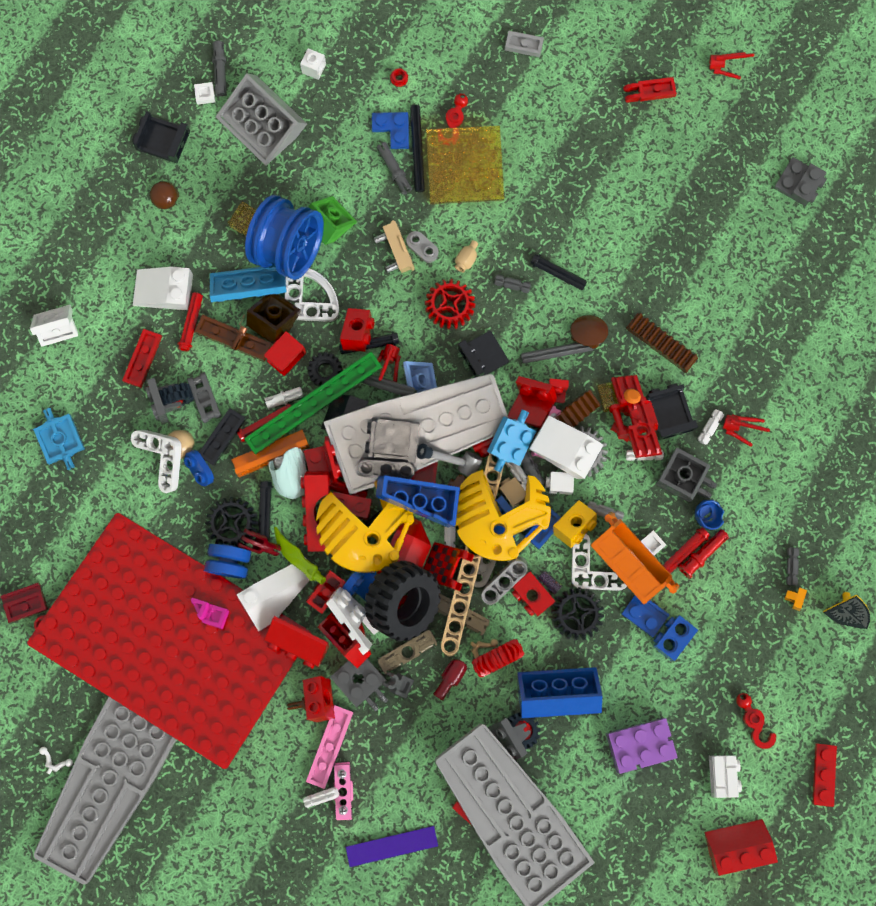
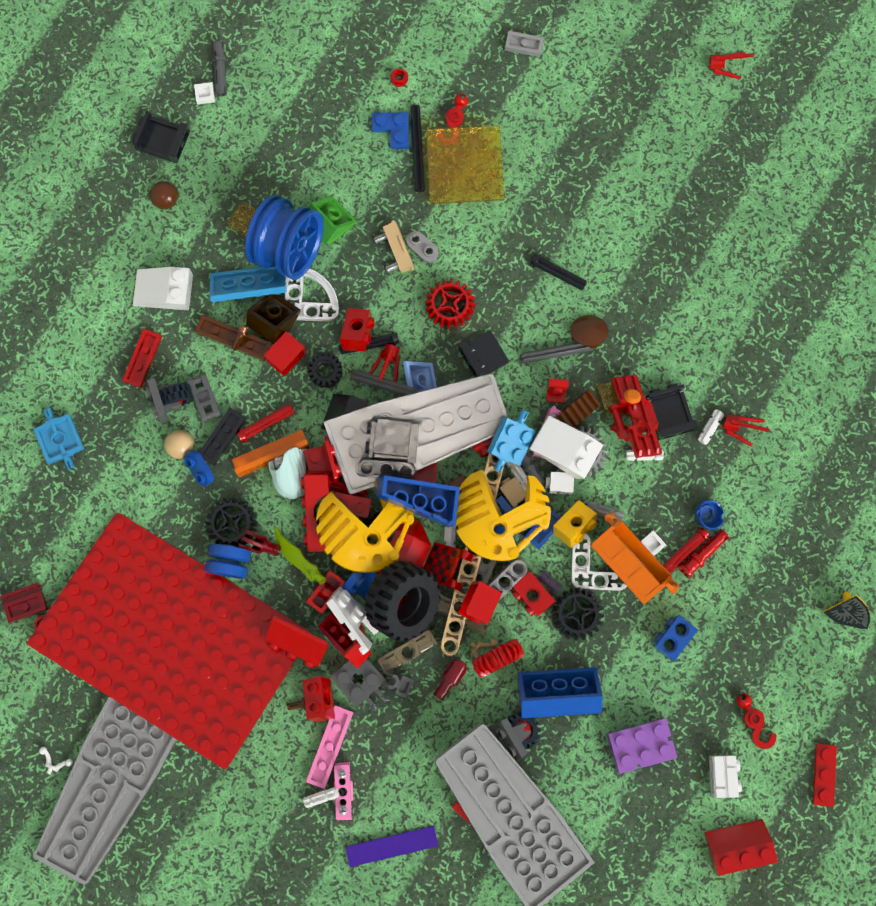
(54, 325): white bracket -> none
(166, 452): white beam -> none
(190, 322): red axle -> none
(210, 614): dark pink slope -> none
(260, 119): light grey slope -> none
(265, 508): black axle -> none
(272, 595): white wedge -> none
(283, 397): white axle -> none
(313, 64): white brick -> none
(313, 403): green plate -> none
(397, 174): dark grey pin -> none
(466, 257): tan plant -> none
(467, 464): light grey piece -> none
(479, 602): none -> red piece
(512, 283): dark grey axle -> none
(534, 398): red bracket -> none
(645, 616): blue plate -> none
(651, 90): red hinge -> none
(662, 343): reddish brown gear -> none
(695, 473): dark grey hinge -> none
(792, 566): dark grey axle -> none
(796, 598): light orange tile -> none
(801, 181): dark grey plate -> none

